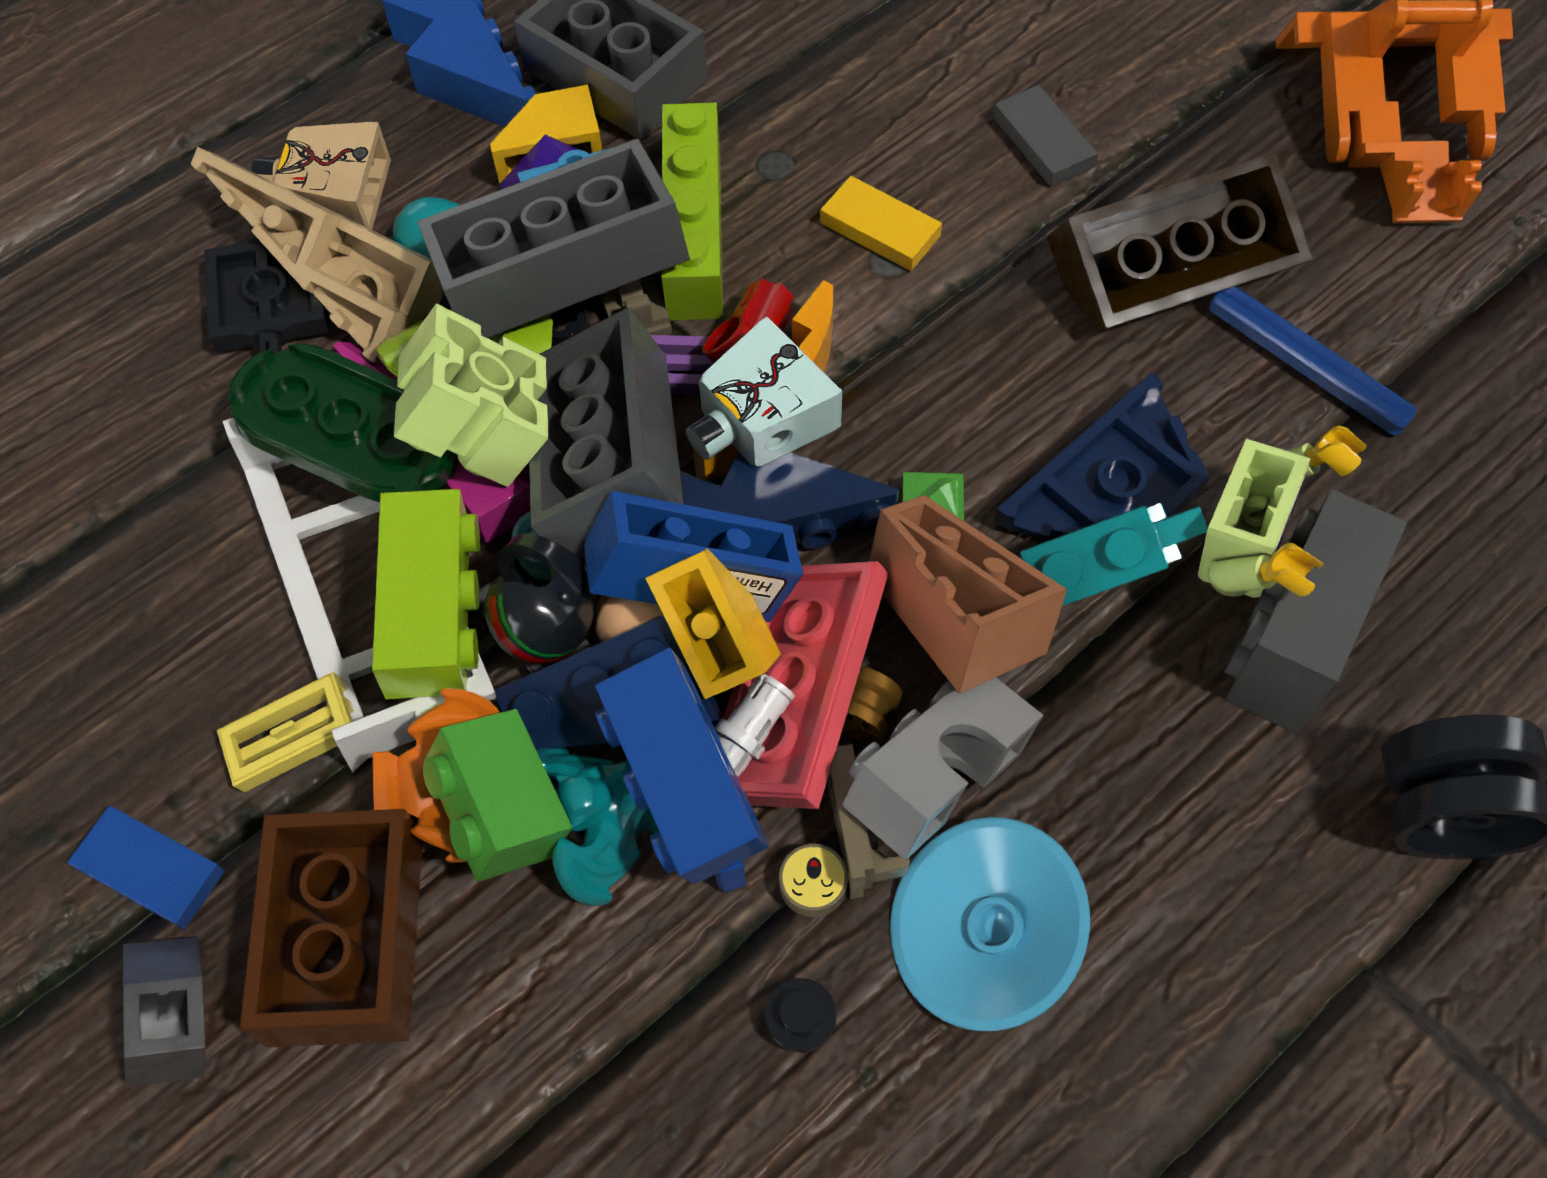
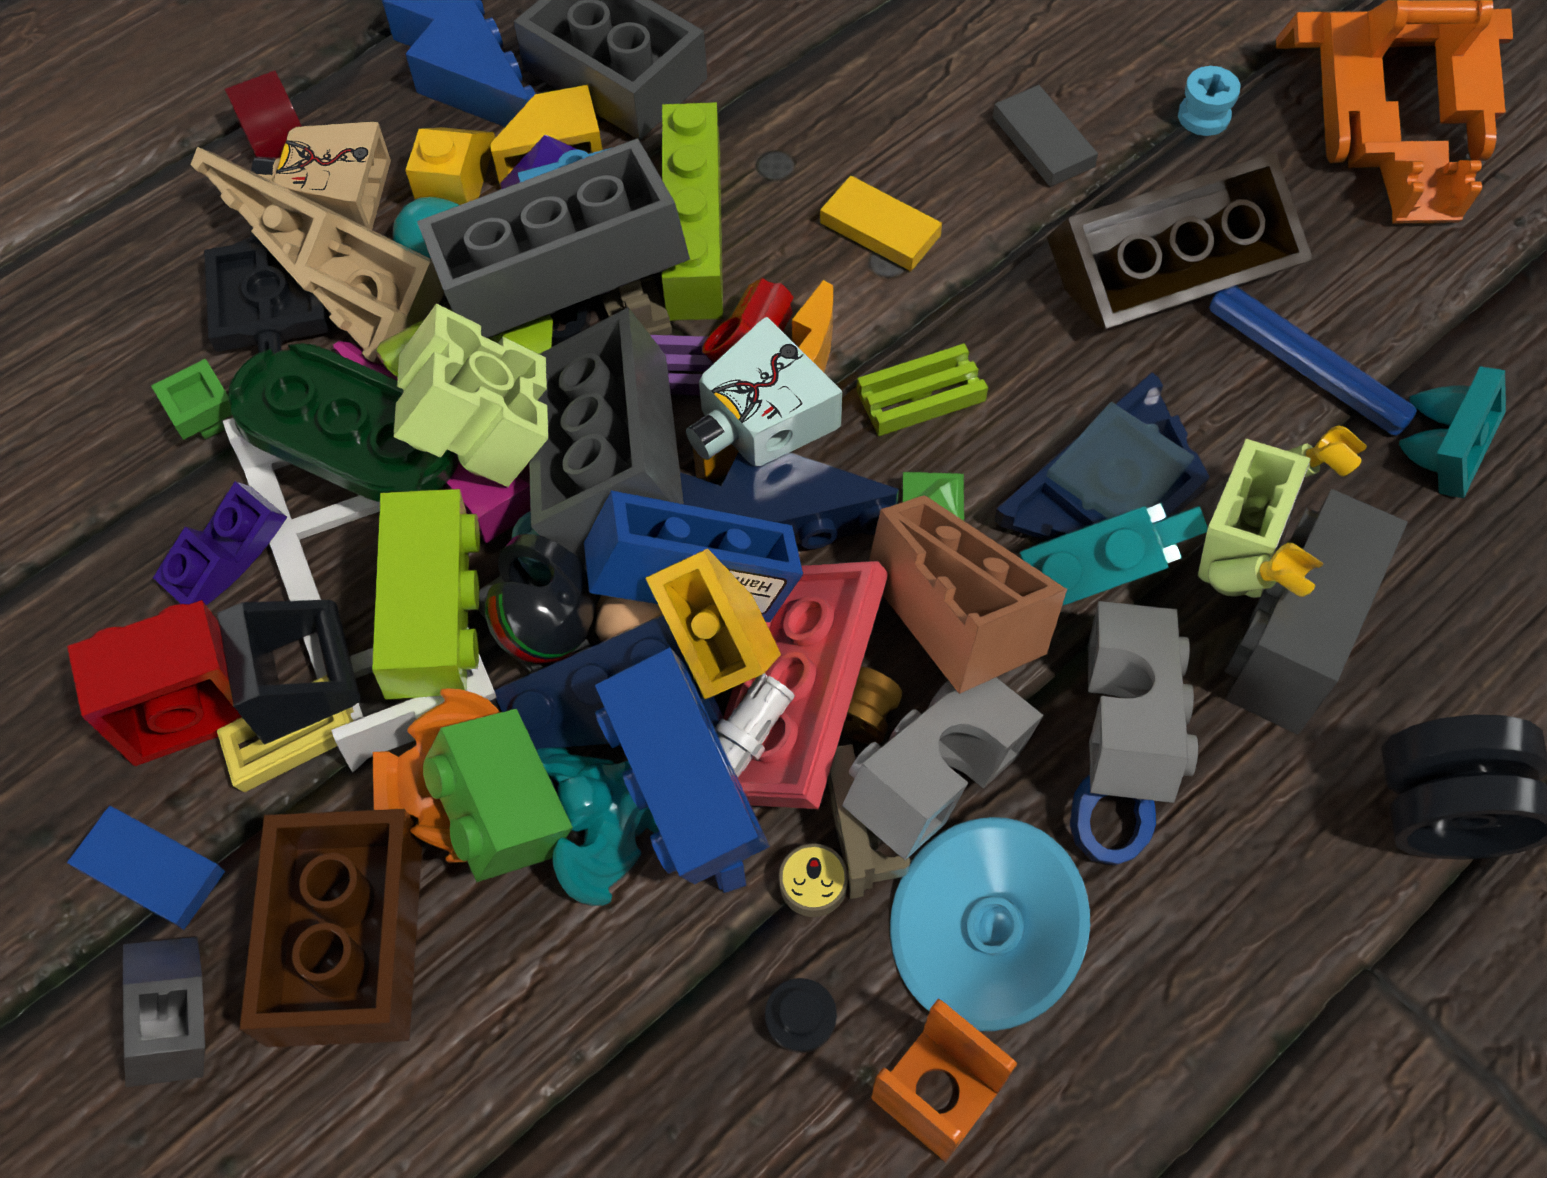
(155, 682): none -> red brick
(194, 400): none -> bright green tile
(212, 560): none -> dark purple slope
(249, 637): none -> black tile
(264, 113): none -> dark red brick
(449, 163): none -> yellow slope
(916, 381): none -> lime tile
(963, 1053): none -> orange piece
(1080, 826): none -> blue piece
(1119, 464): none -> clear light blue piece
(1142, 737): none -> light grey arch
(1208, 100): none -> medium azure wheel
(1472, 420): none -> teal tile

